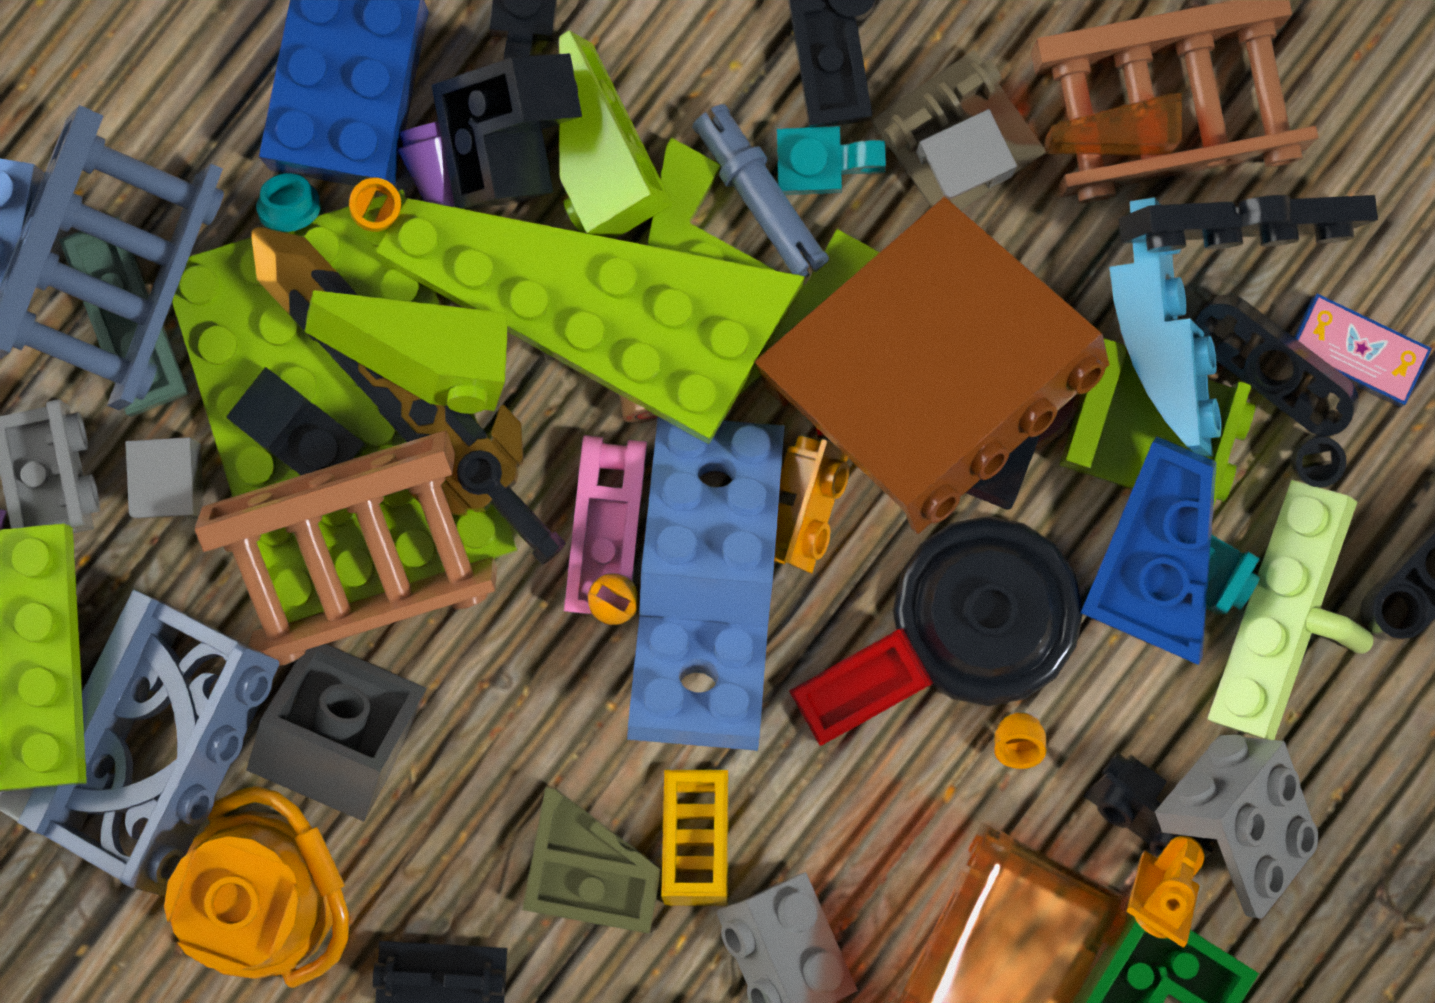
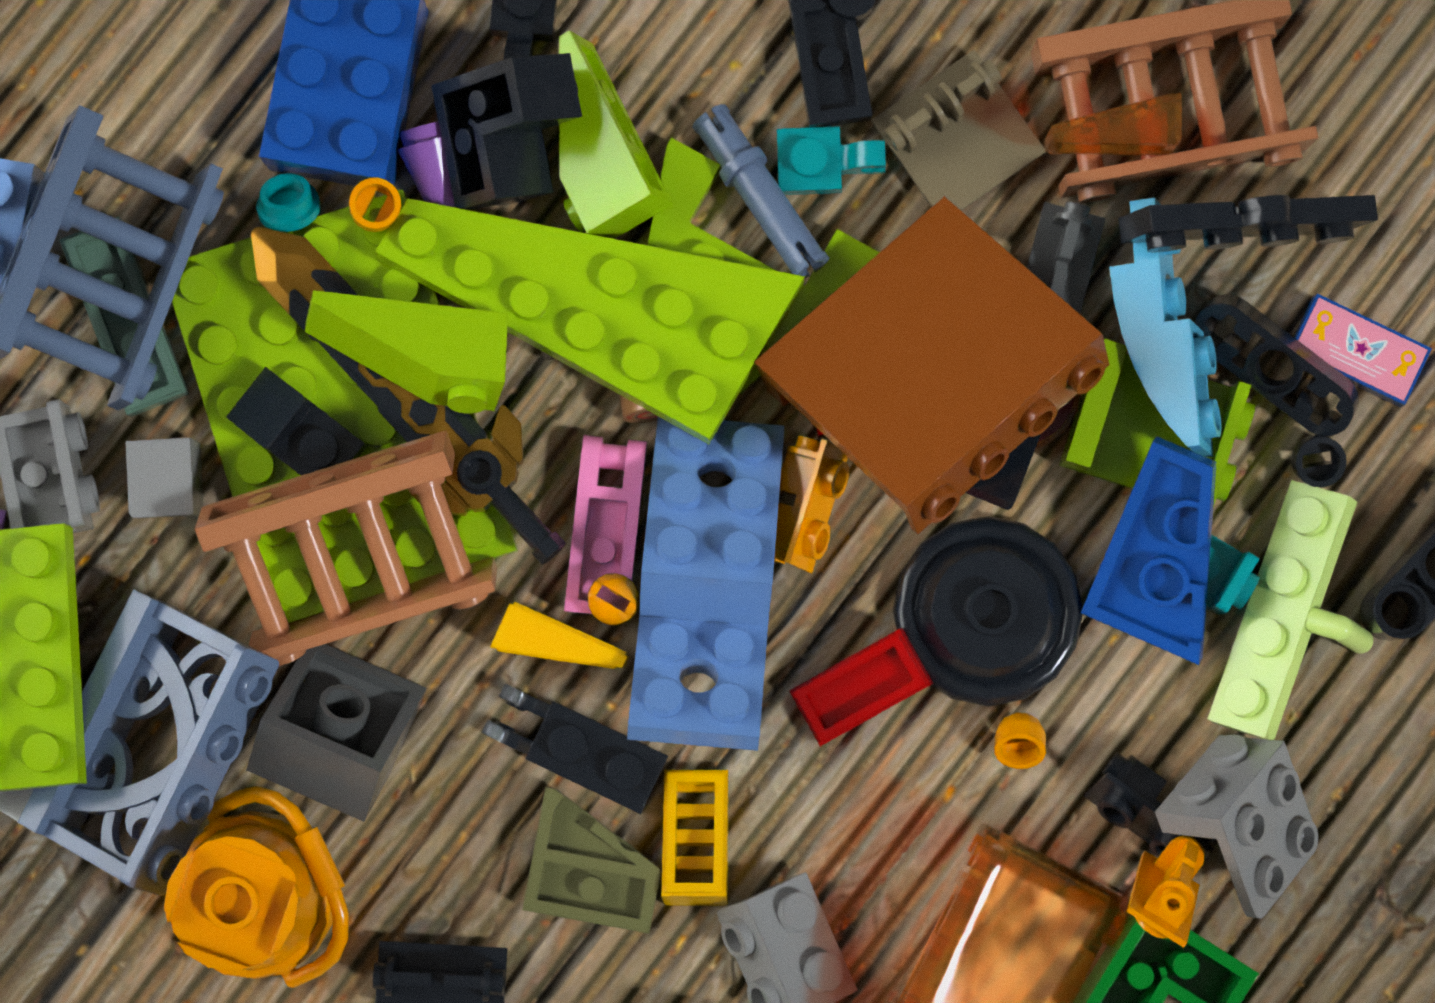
(540, 636): none -> yellow slope
(583, 751): none -> black hinge
(968, 155): light grey panel -> none
(1066, 250): none -> dark grey hinge

